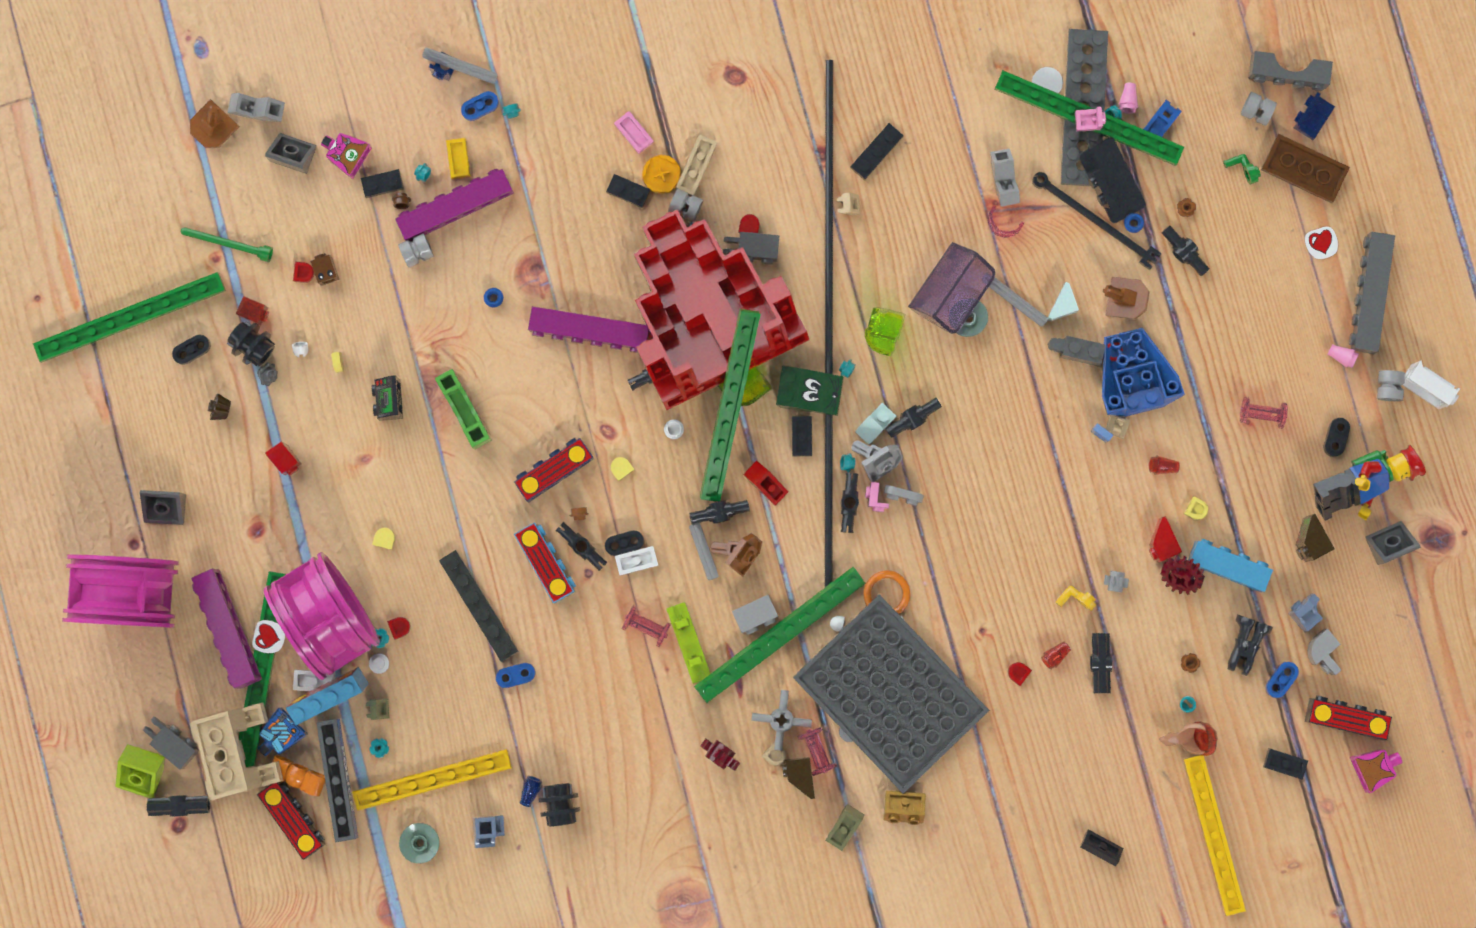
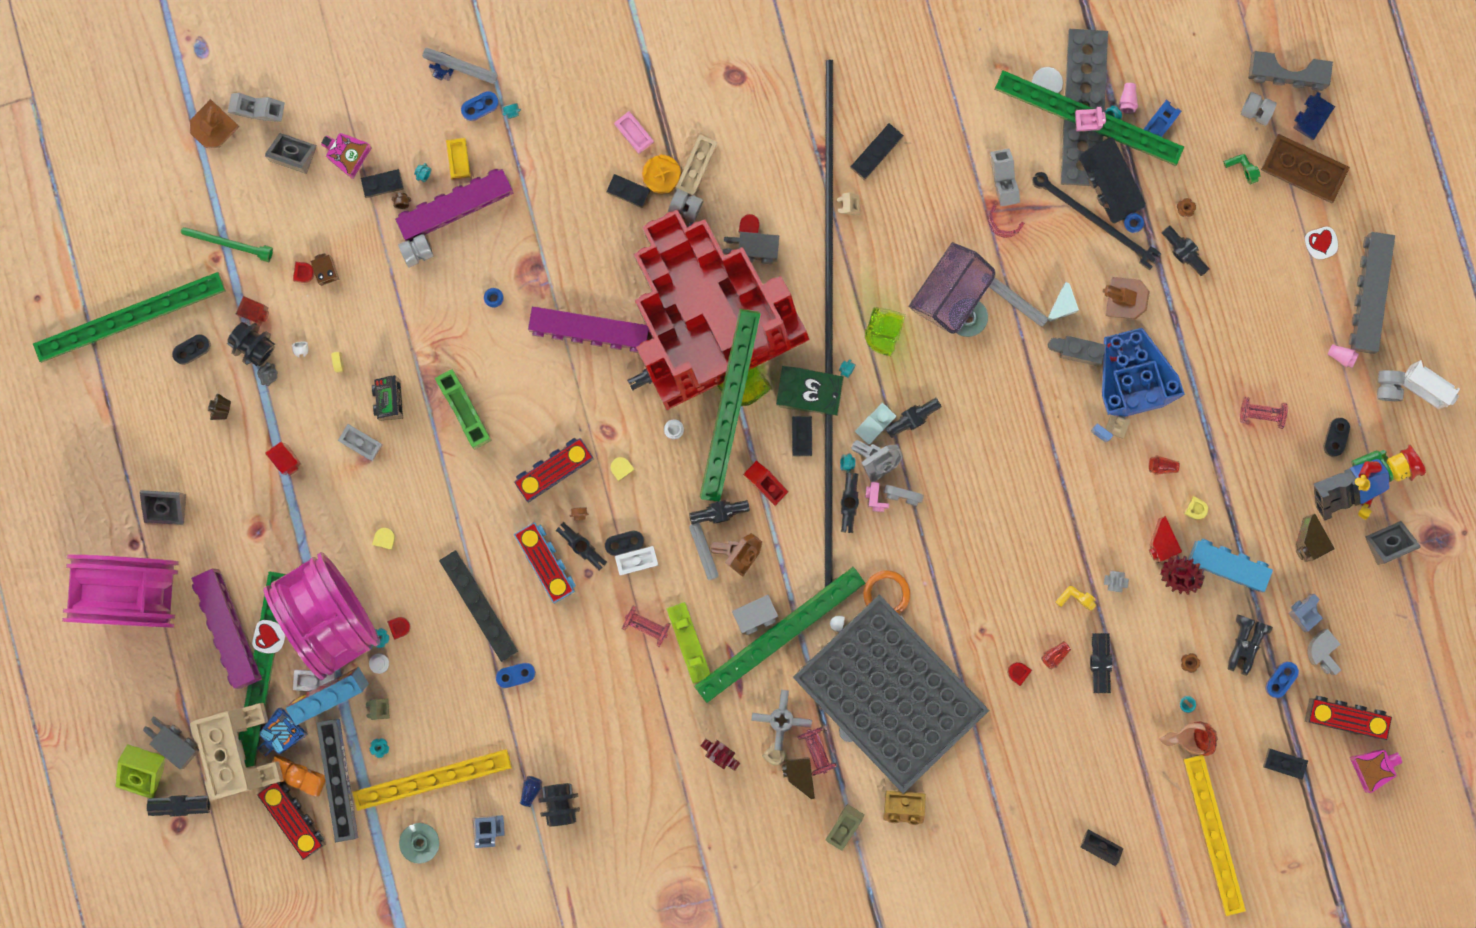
(360, 442): none -> light grey plate

